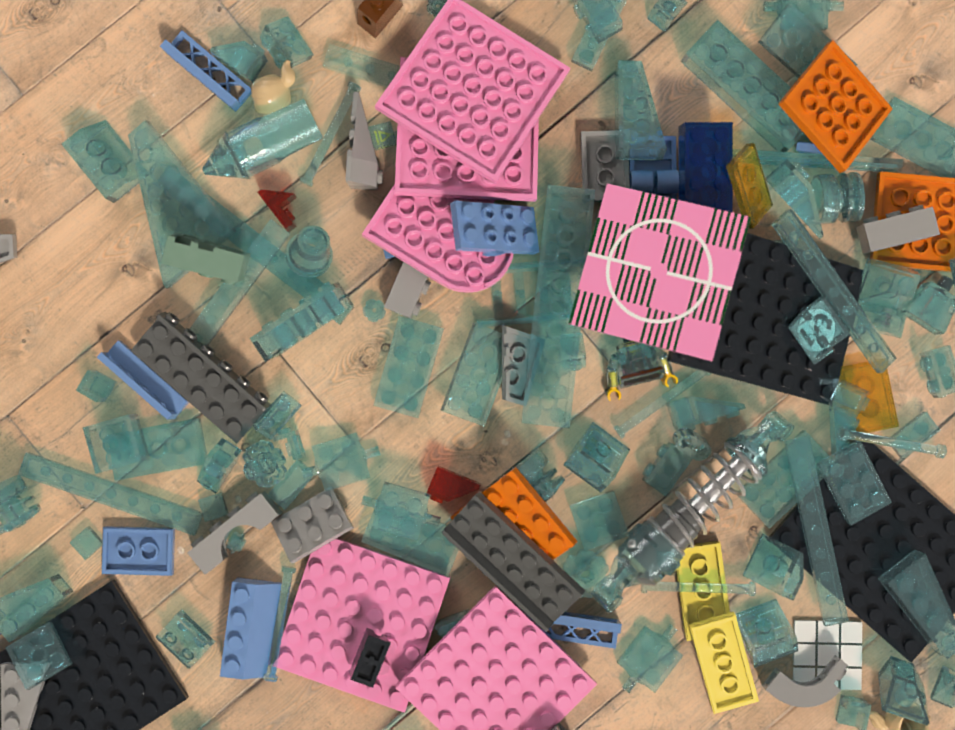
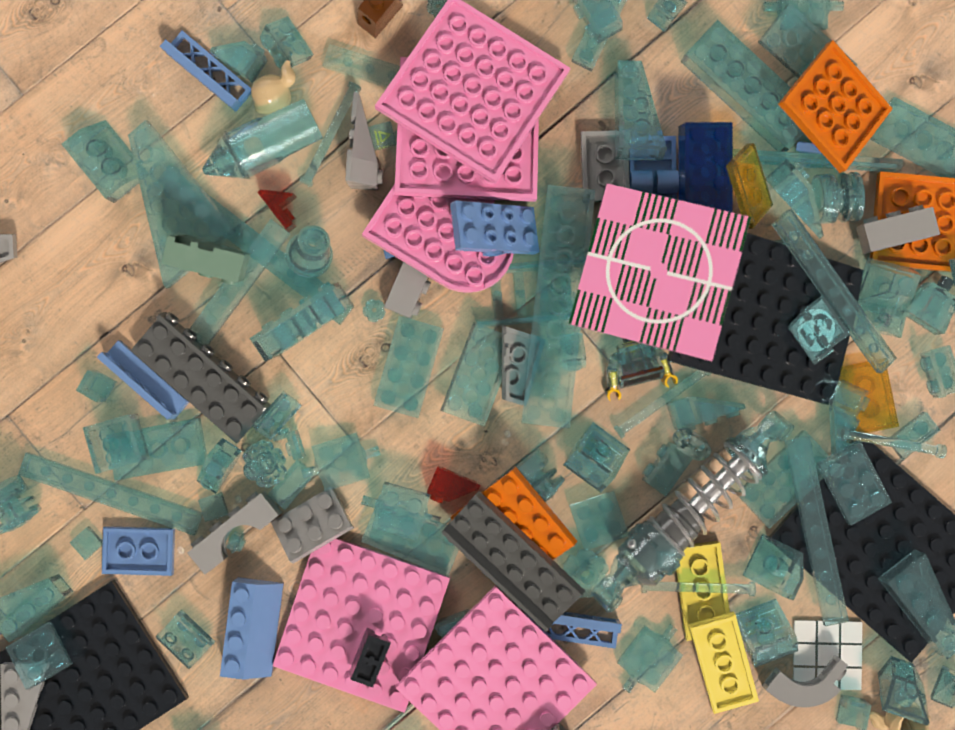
(279, 624): clear light blue bar -> none

